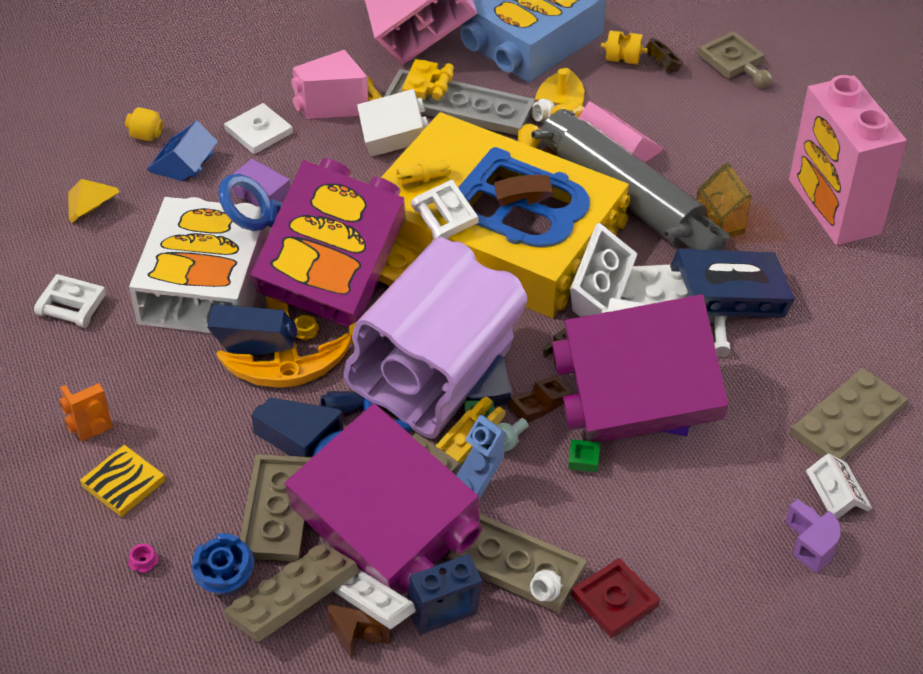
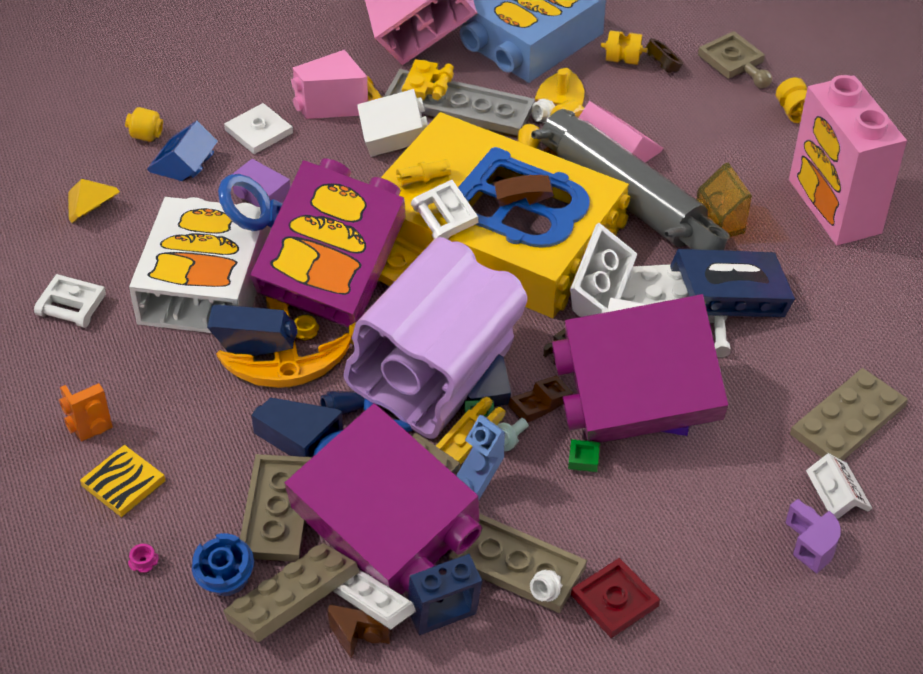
(792, 97): none -> yellow wheel

